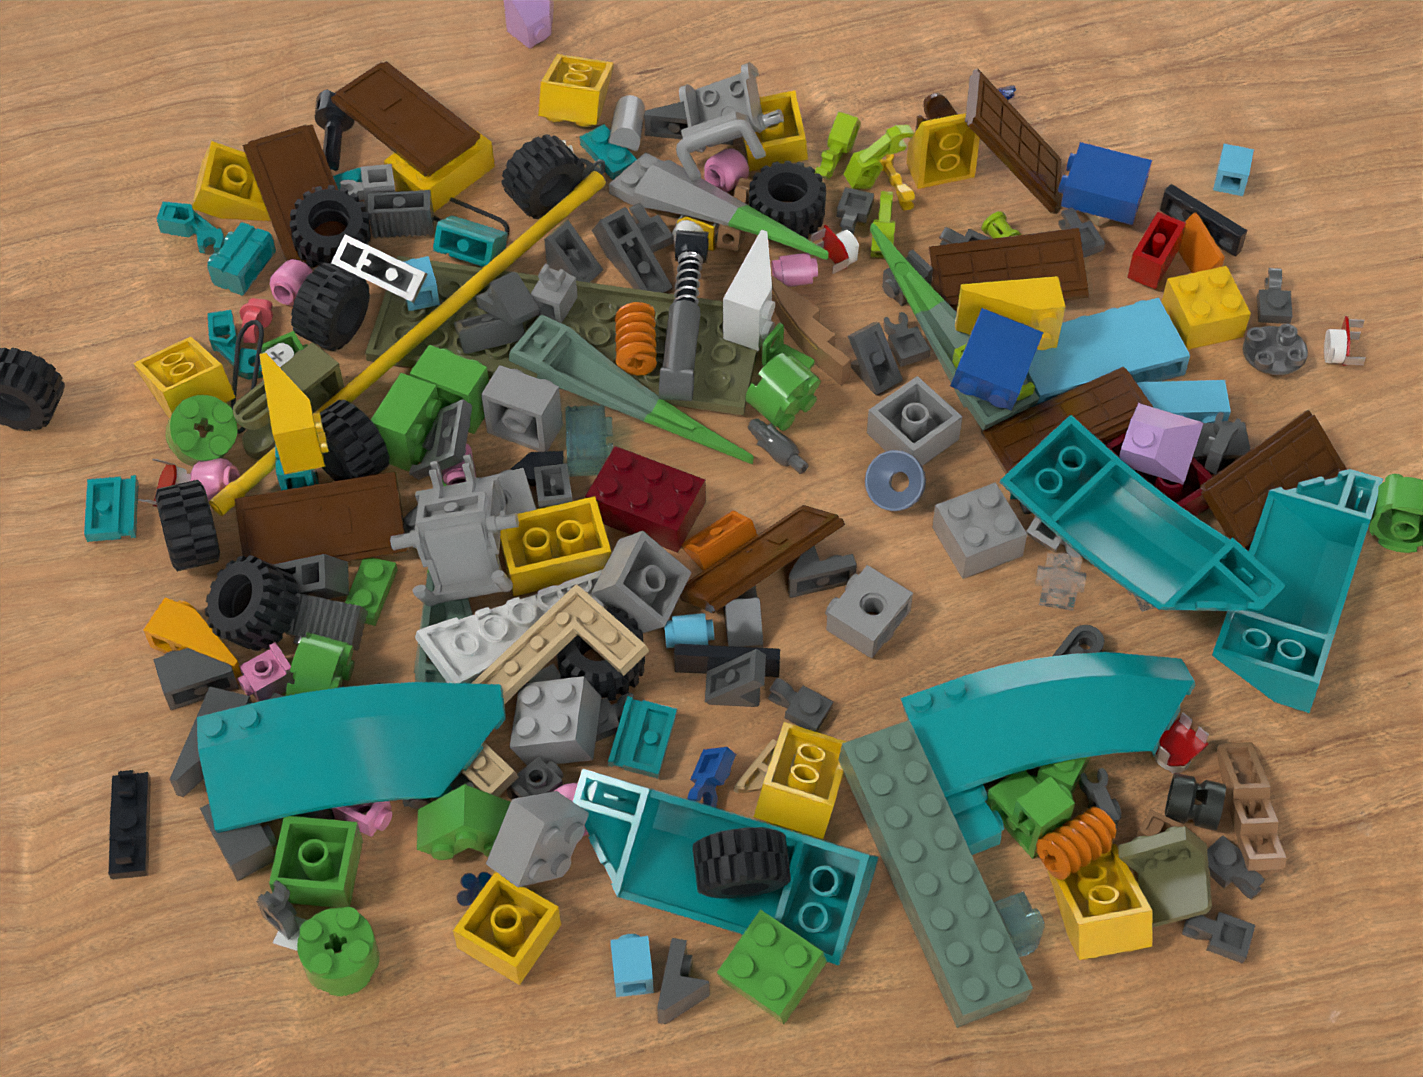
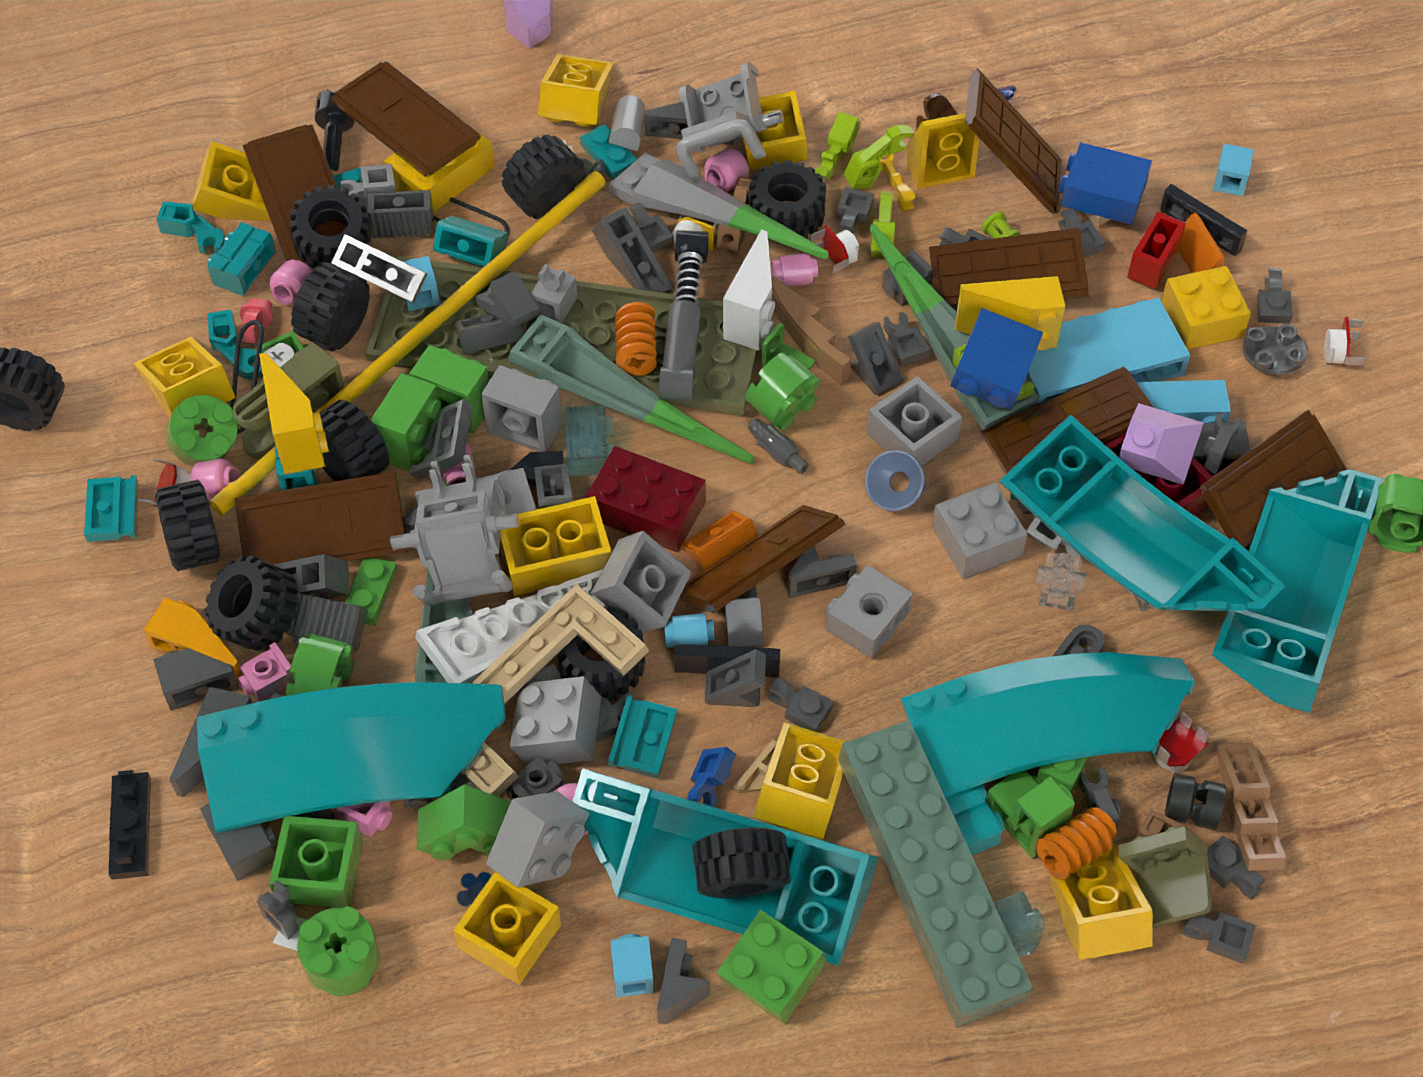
(569, 252): dark grey slope -> none

